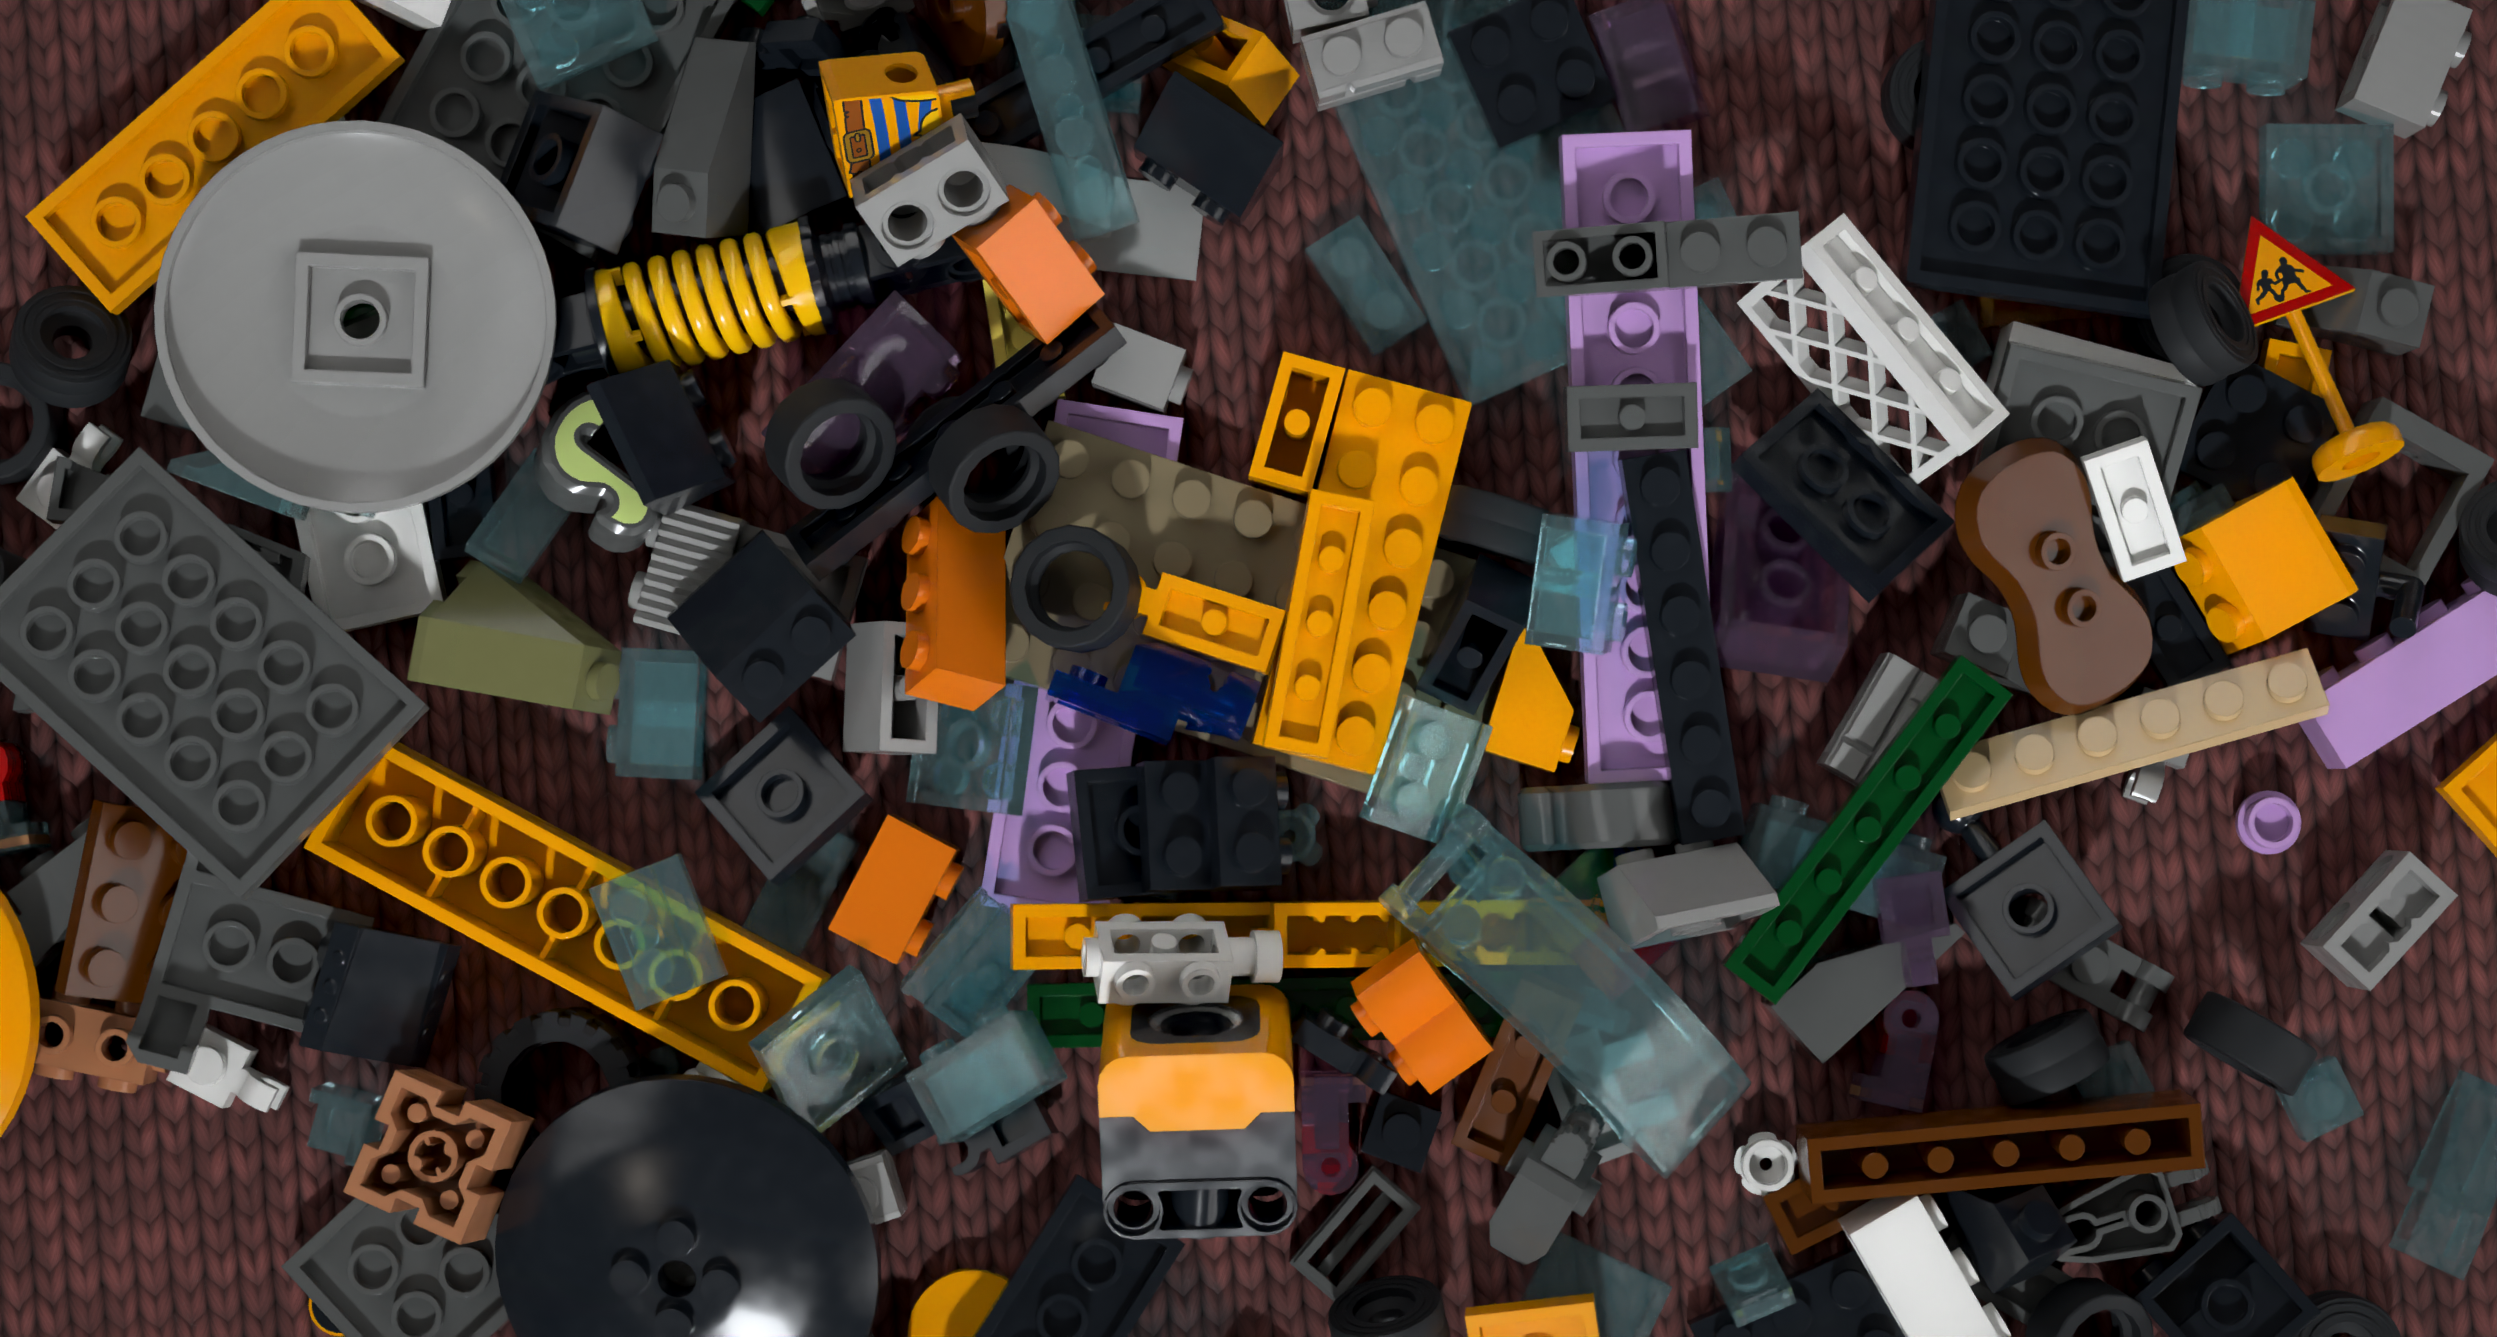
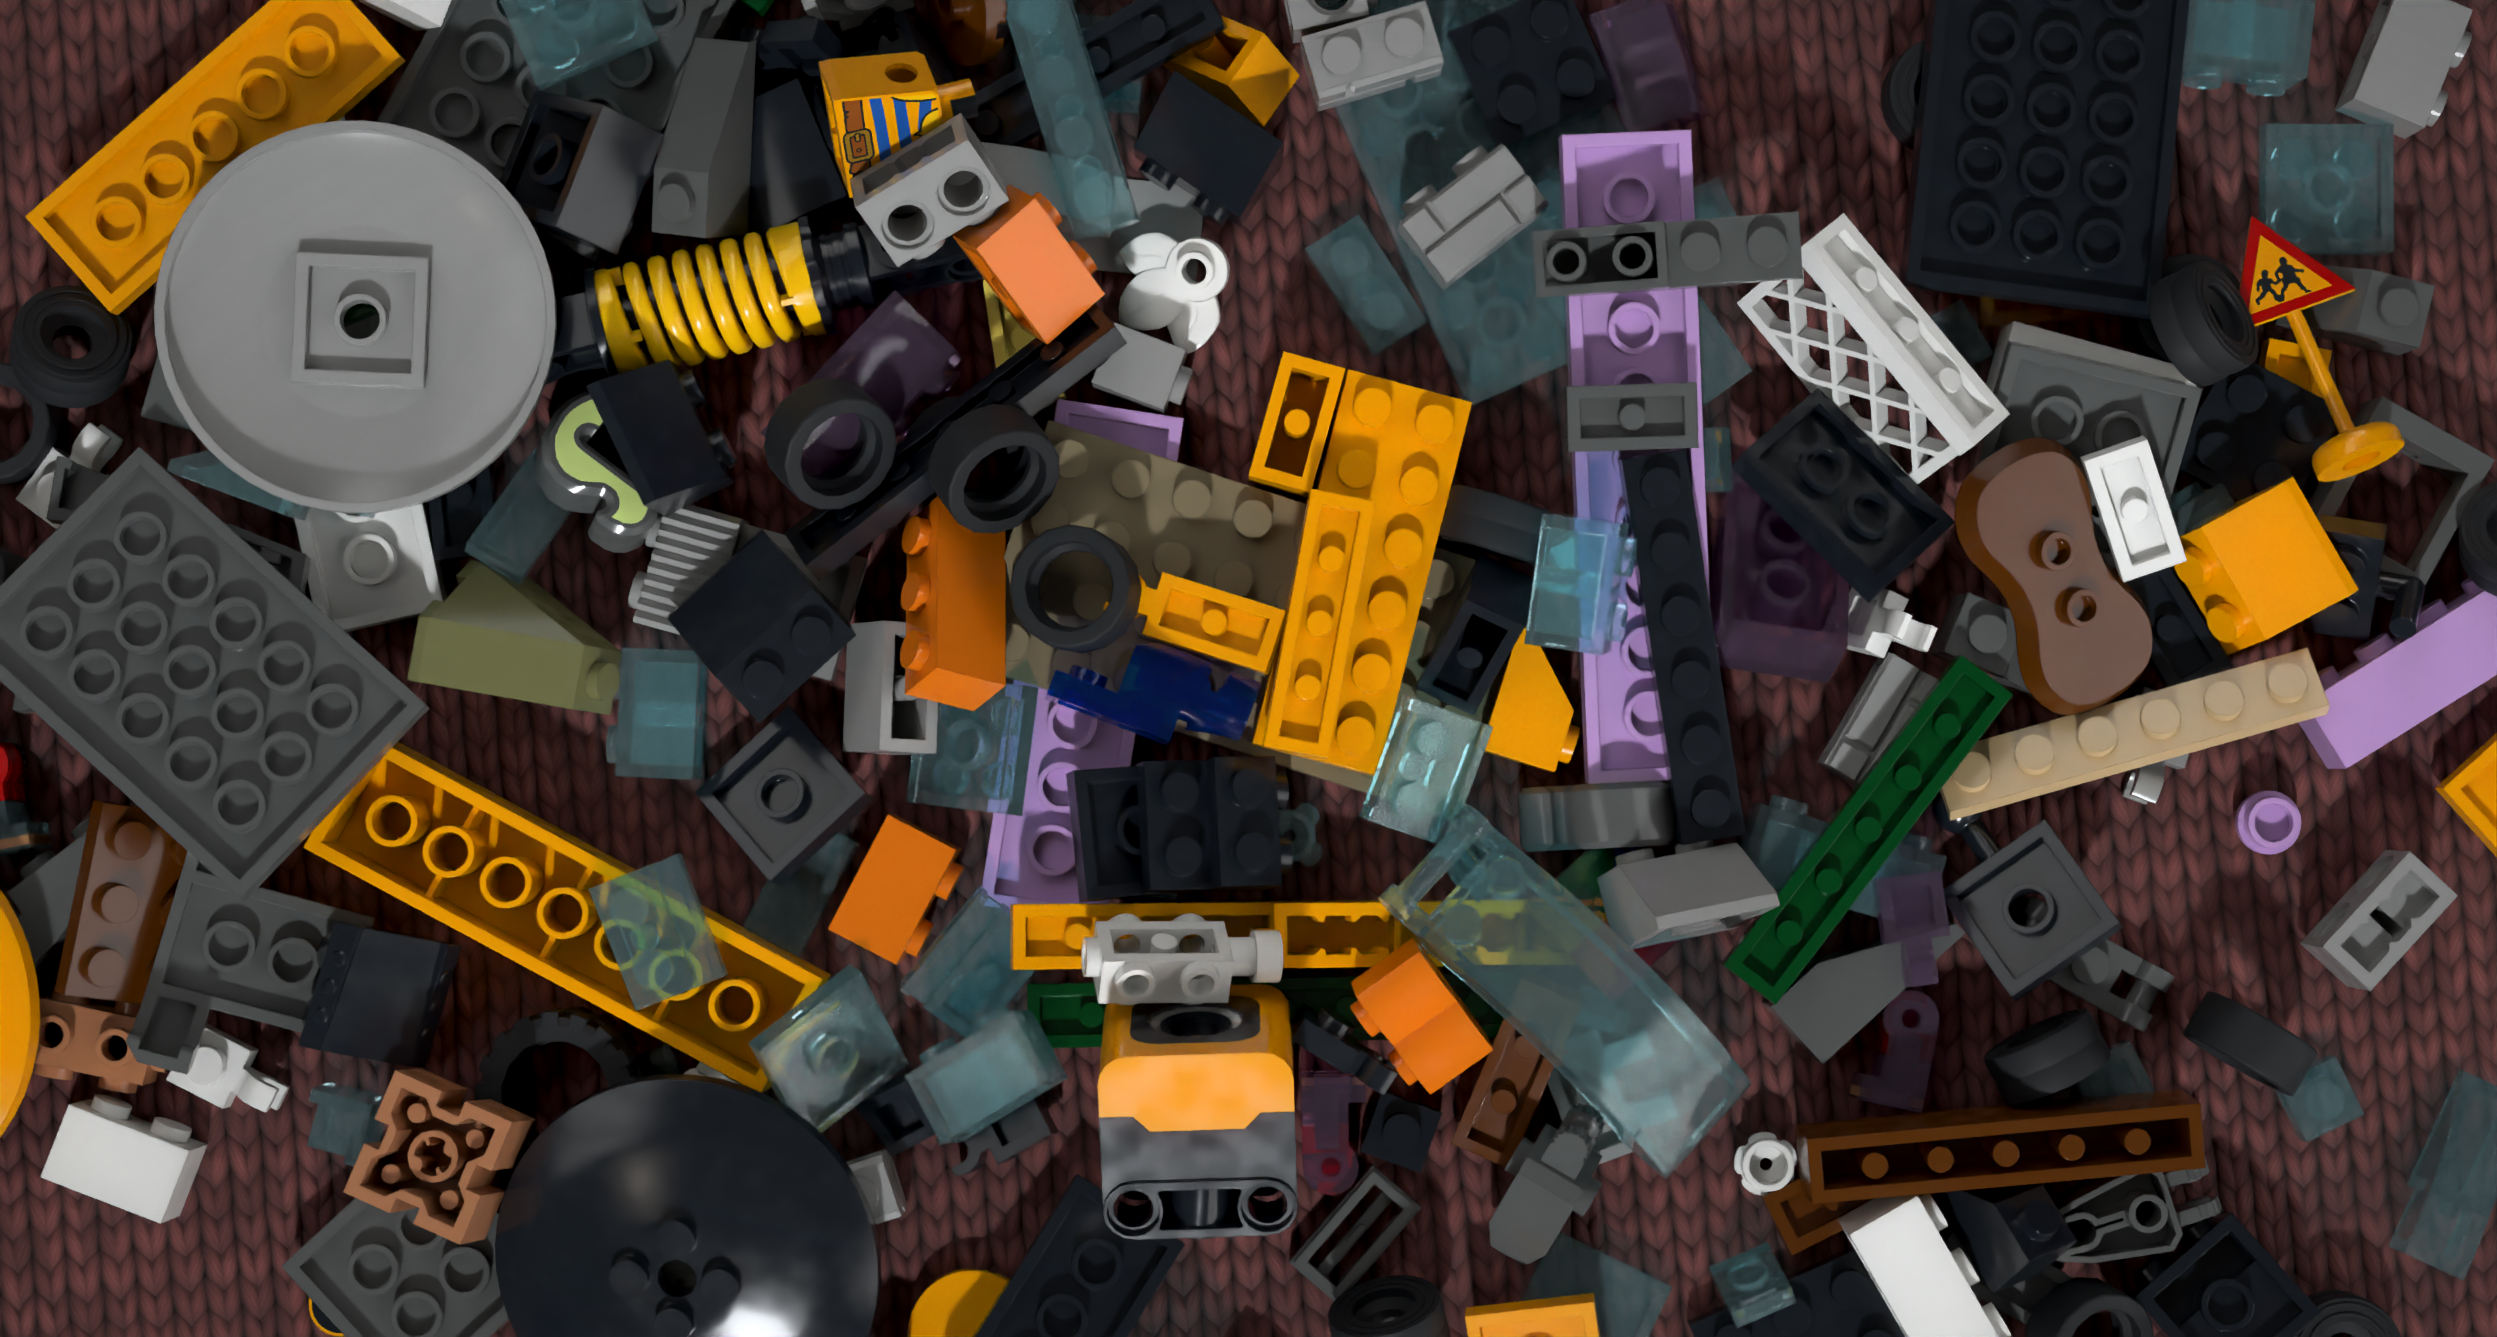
(125, 1158): none -> white brick
(1166, 294): none -> white plate
(1471, 214): none -> light grey brick
(1881, 622): none -> white plate

